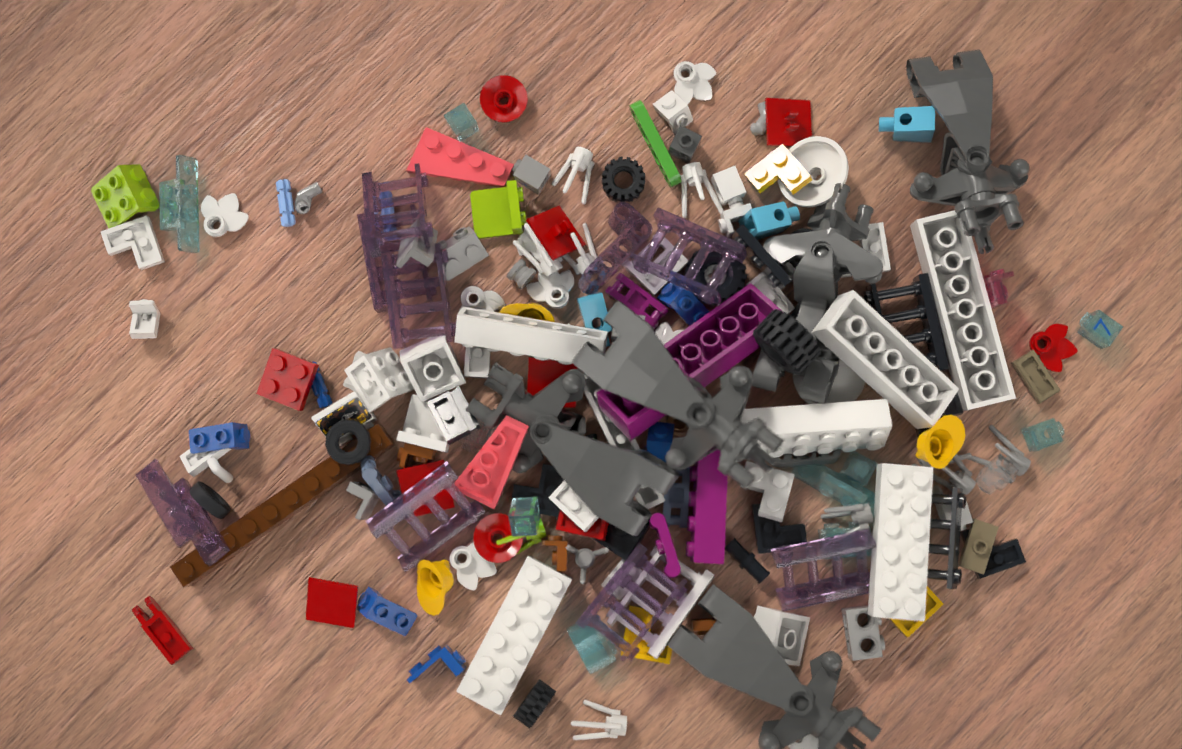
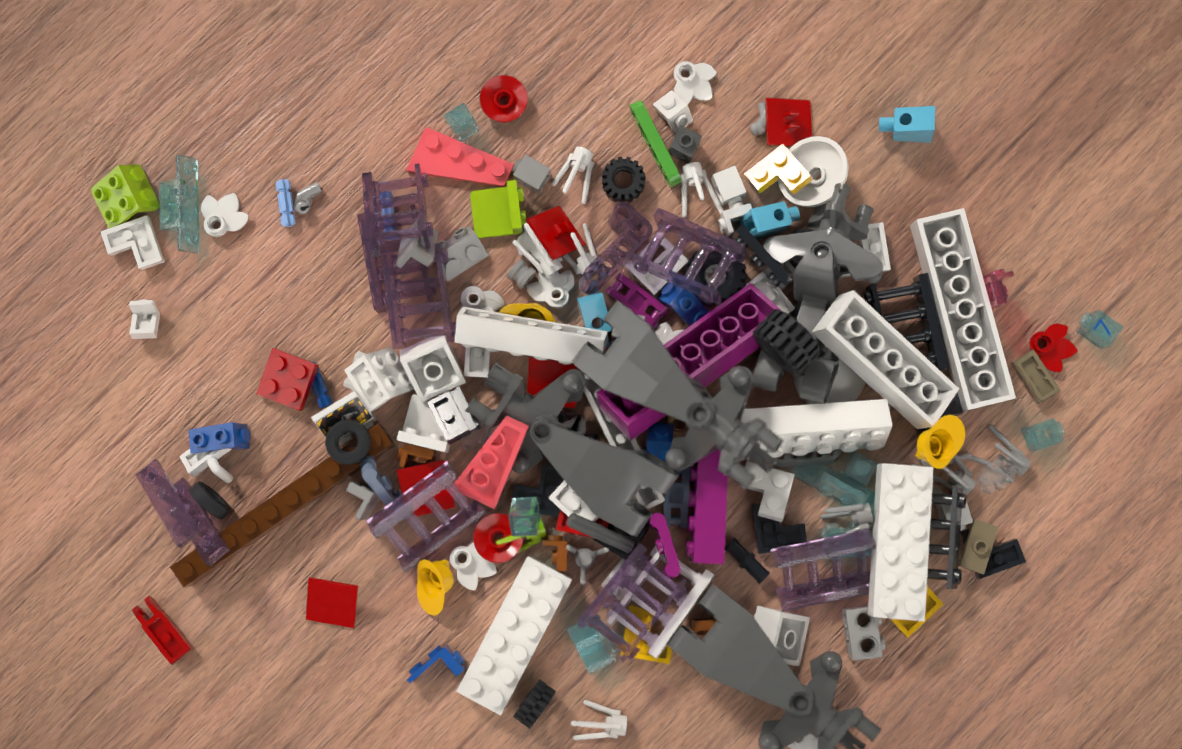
(385, 612): blue bracket -> none
(600, 532): none -> dark grey axle
(968, 179): dark grey piece -> none

